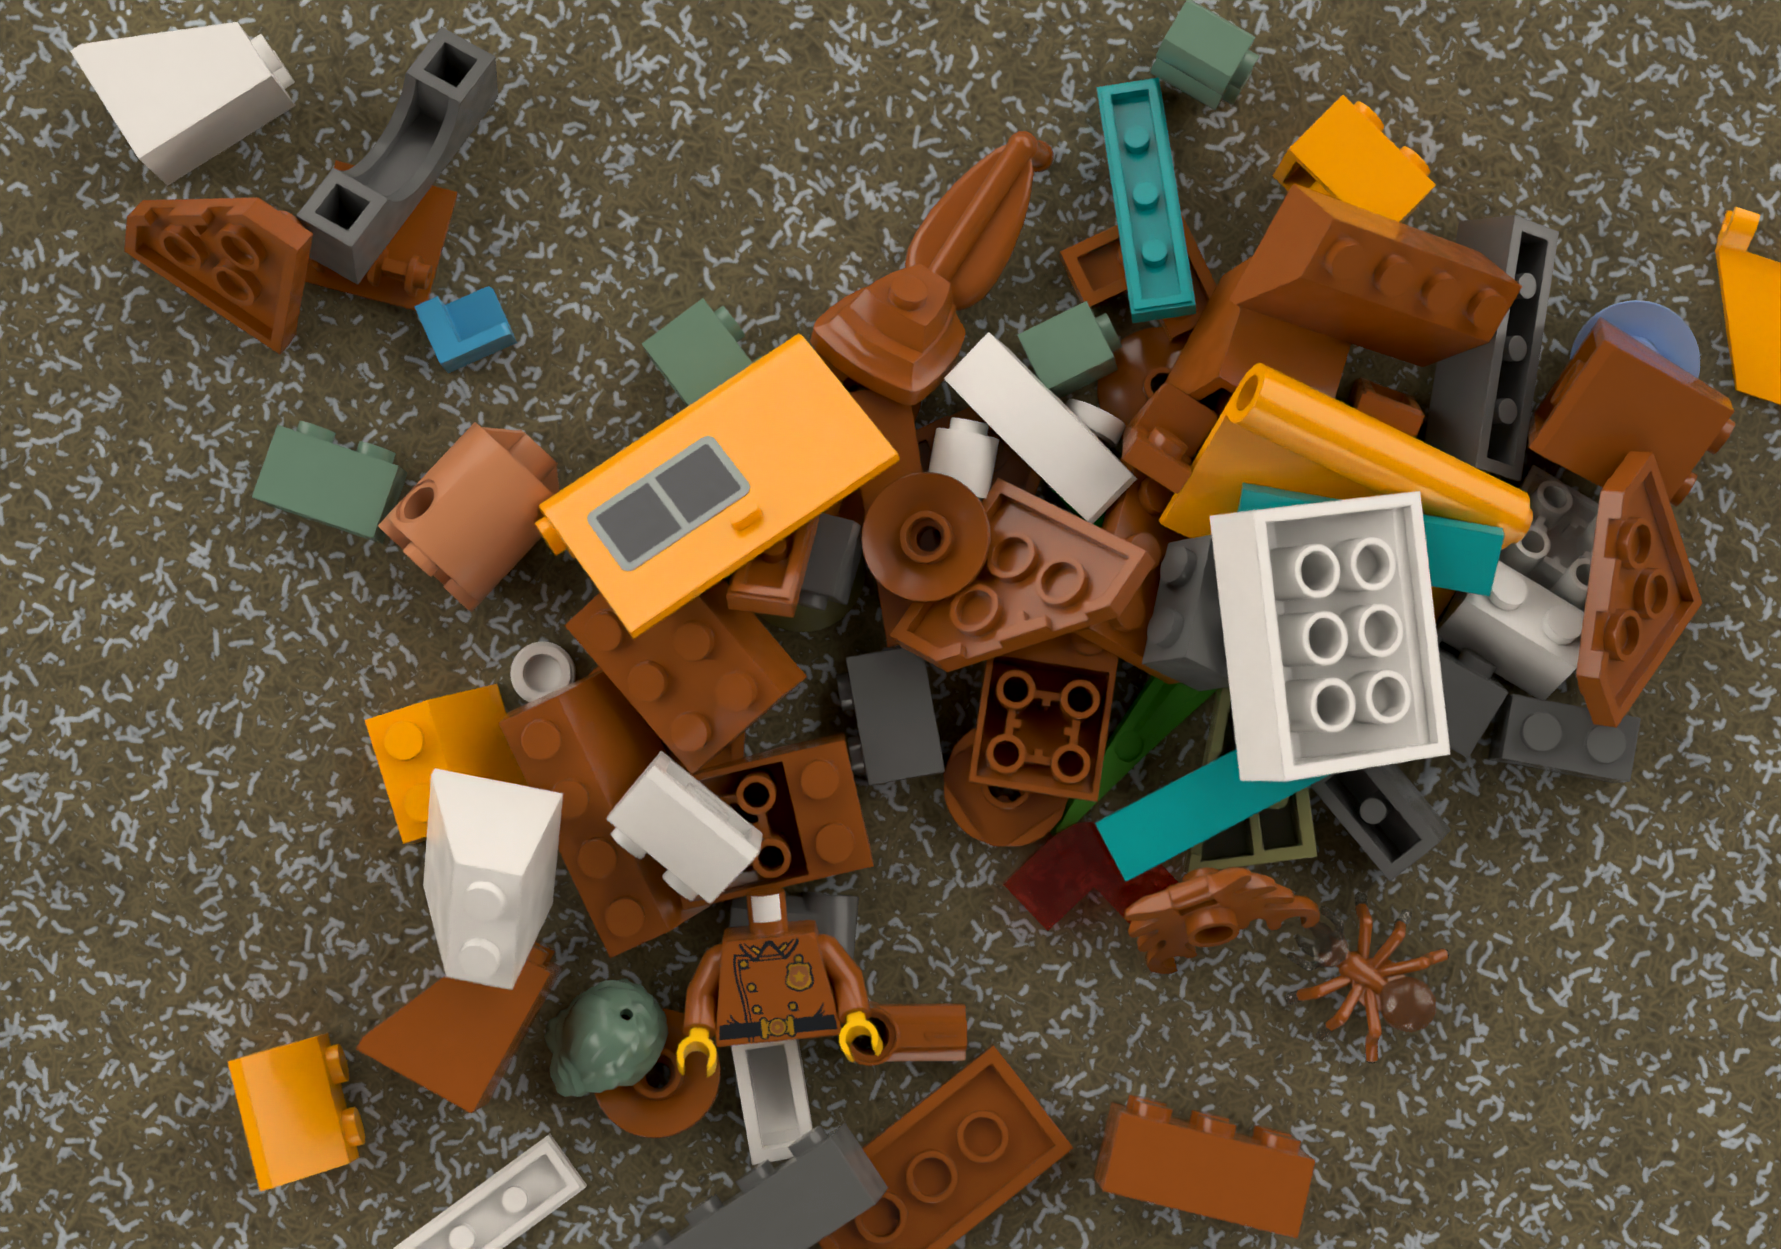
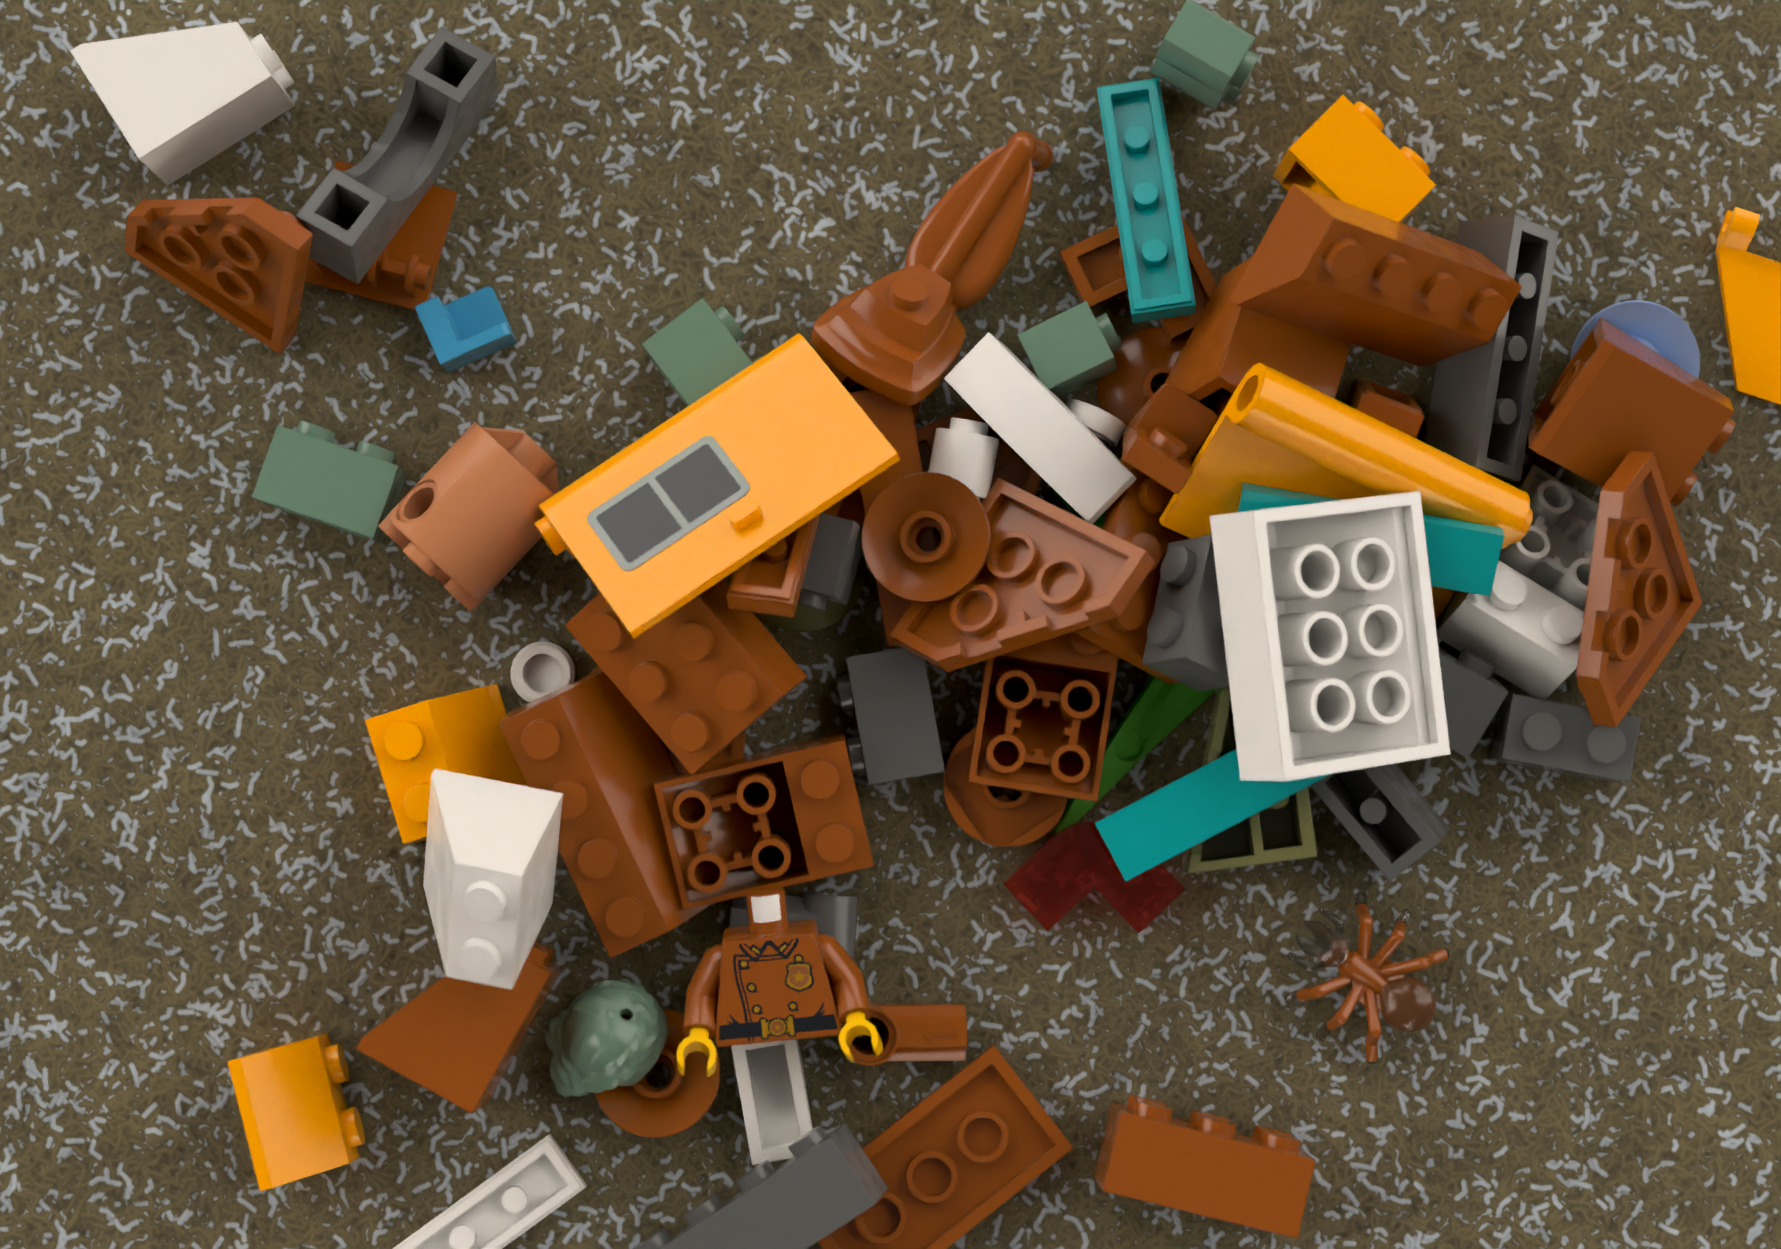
(684, 830): white slope -> none
(1209, 912): dark orange animal -> none

